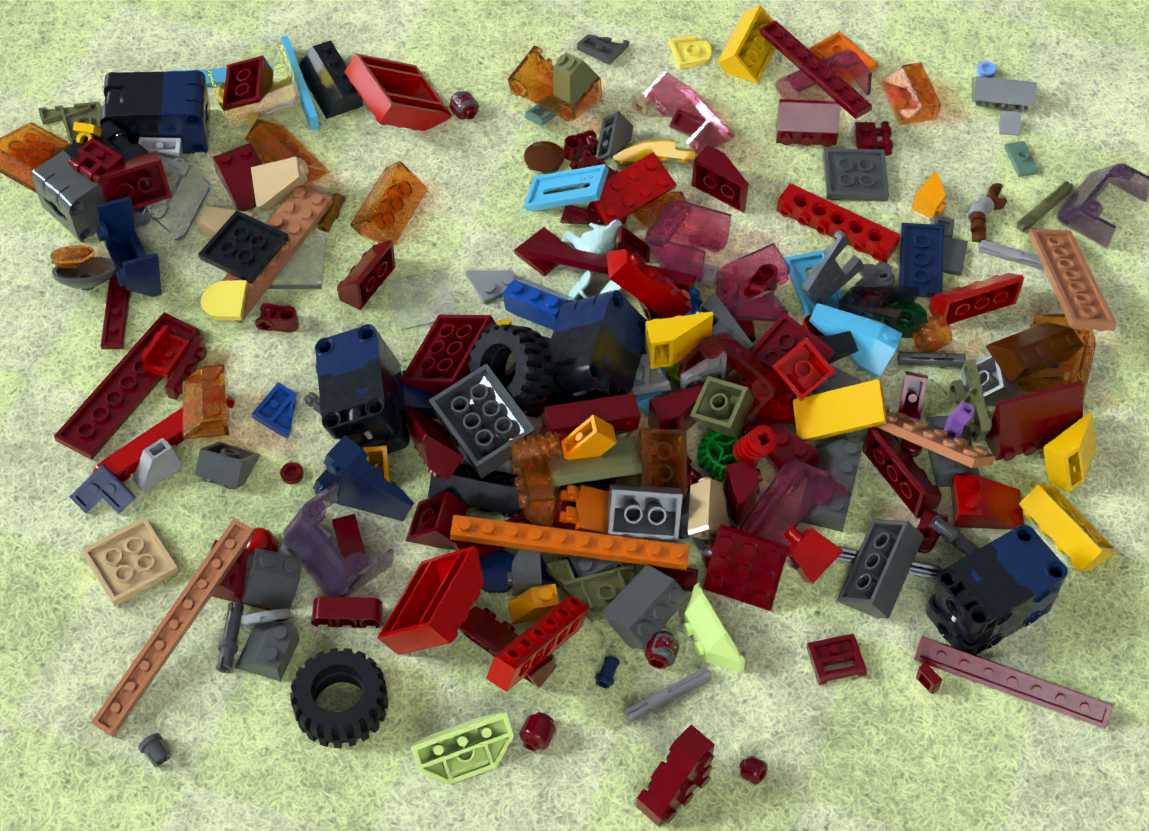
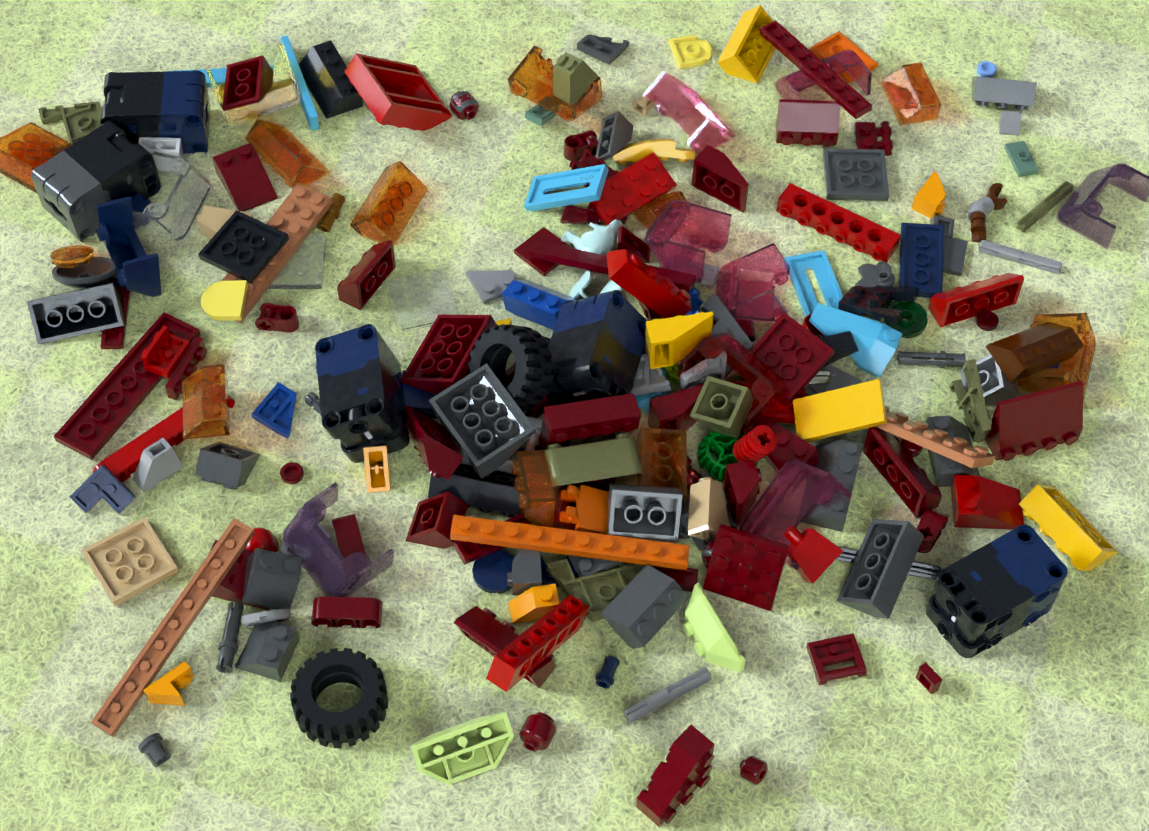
(77, 312): none -> black slope
(86, 130): yellow tile -> none
(97, 154): dark red plate -> none
(139, 178): dark red slope -> none
(165, 689): none -> light orange slope
(276, 180): tan slope -> none
(360, 483): dark blue wedge -> none
(434, 602): red slope -> none
(534, 448): clear orange piece -> none
(544, 156): reddish brown dish -> none
(589, 439): light orange slope -> none
(662, 650): dark red head -> none
(686, 122): dark red tile -> none
(762, 280): dark red piece -> none
(803, 369): red slope -> none
(828, 276): dark grey wing -> none
(913, 395): slope -> none
(932, 335): clear orange helmet -> none
(952, 535): dark grey pin -> none
(958, 418): medium lavender piece -> none
(987, 320): none -> dark red tile
(1014, 682): plate -> none
(1071, 454): yellow slope -> none
(1072, 280): nougat plate -> none

